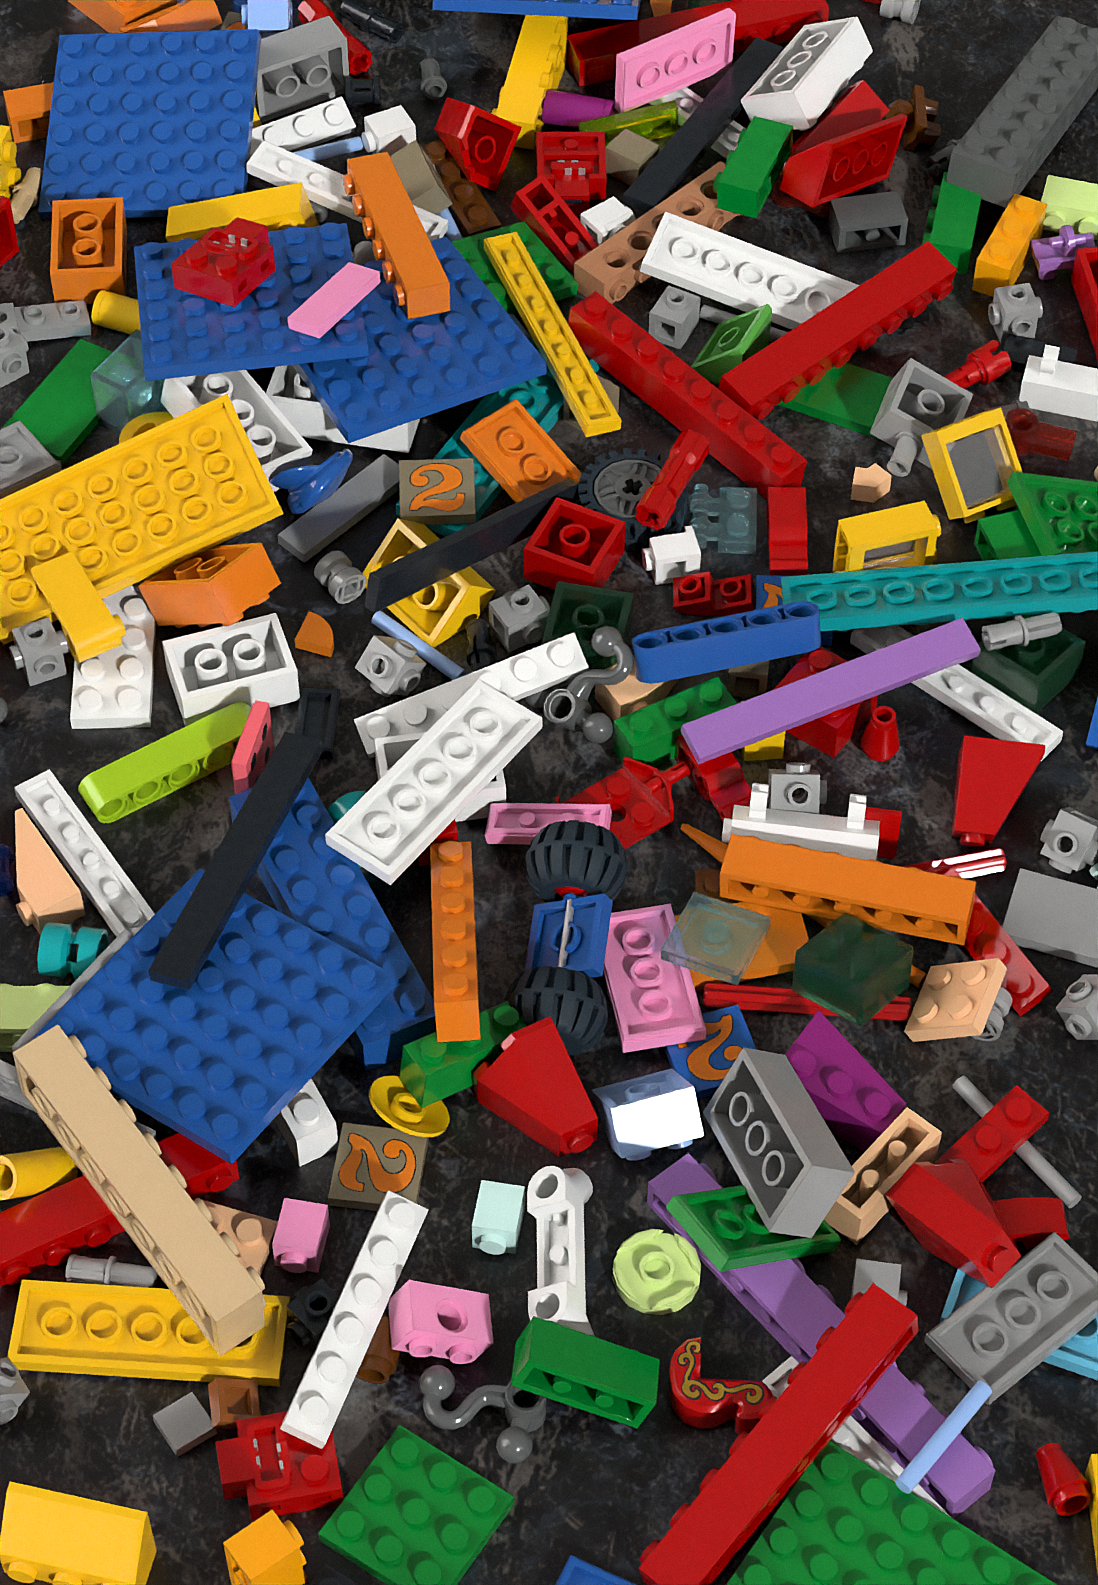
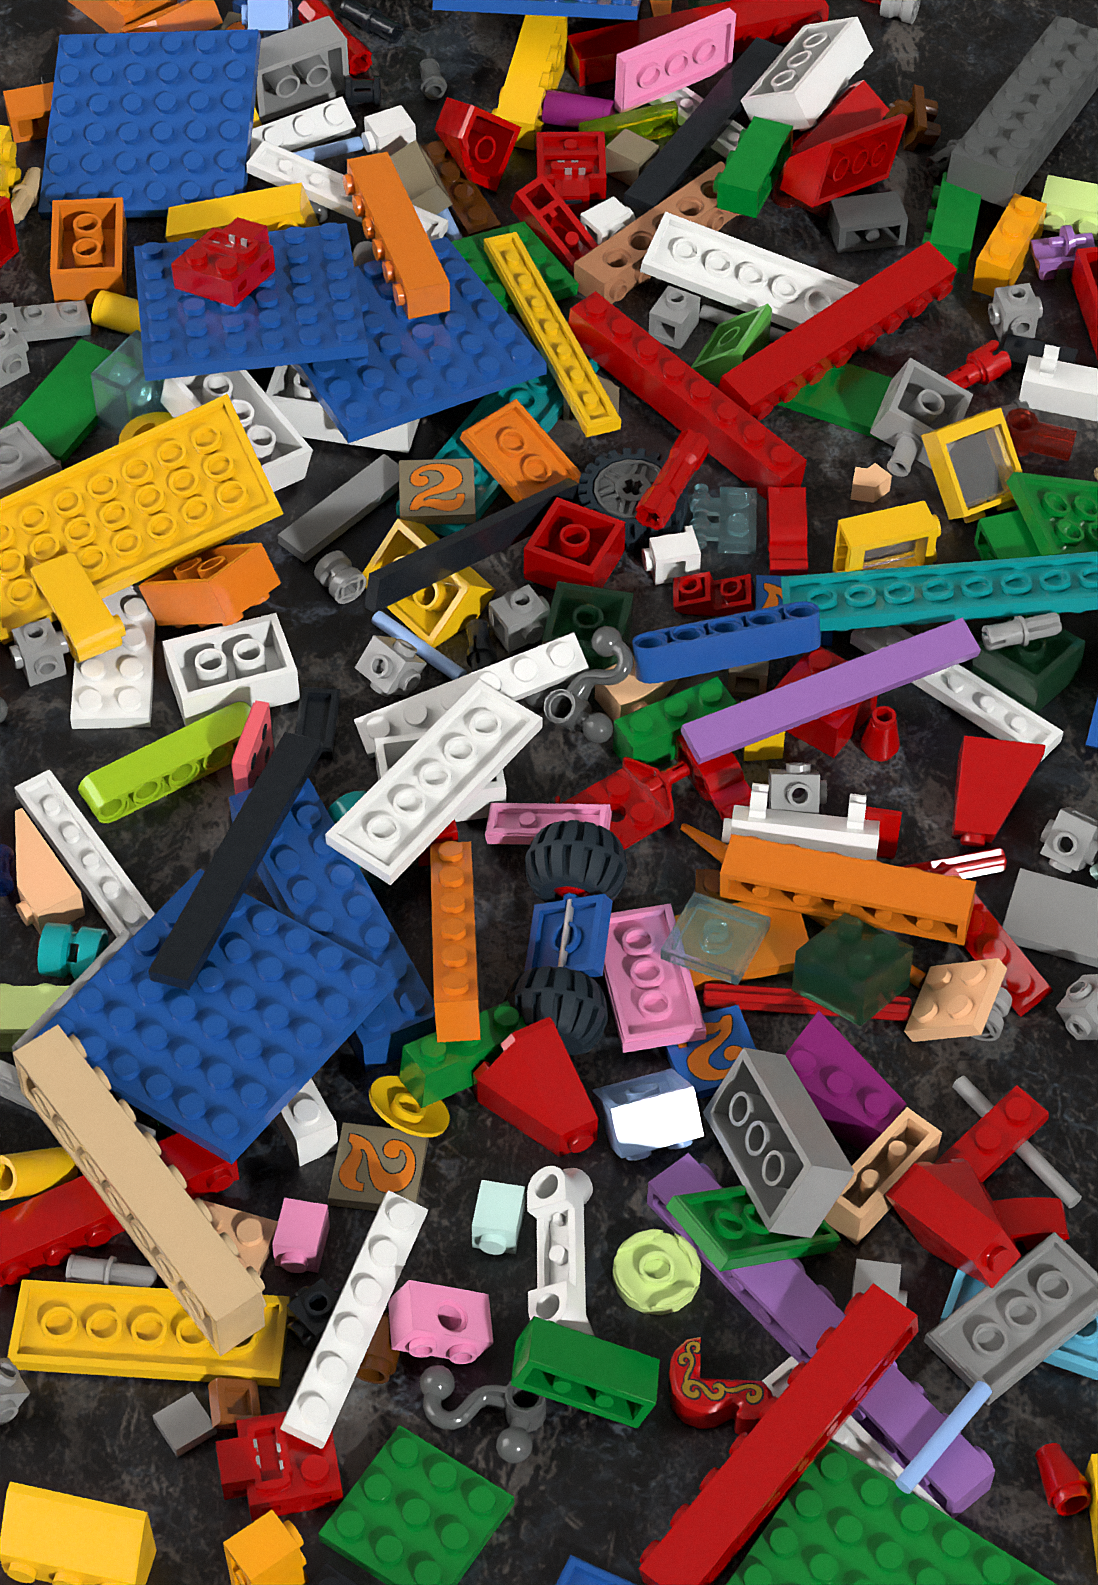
(313, 483): blue piece -> none
(315, 636): orange tile -> none
(334, 300): bright pink tile -> none

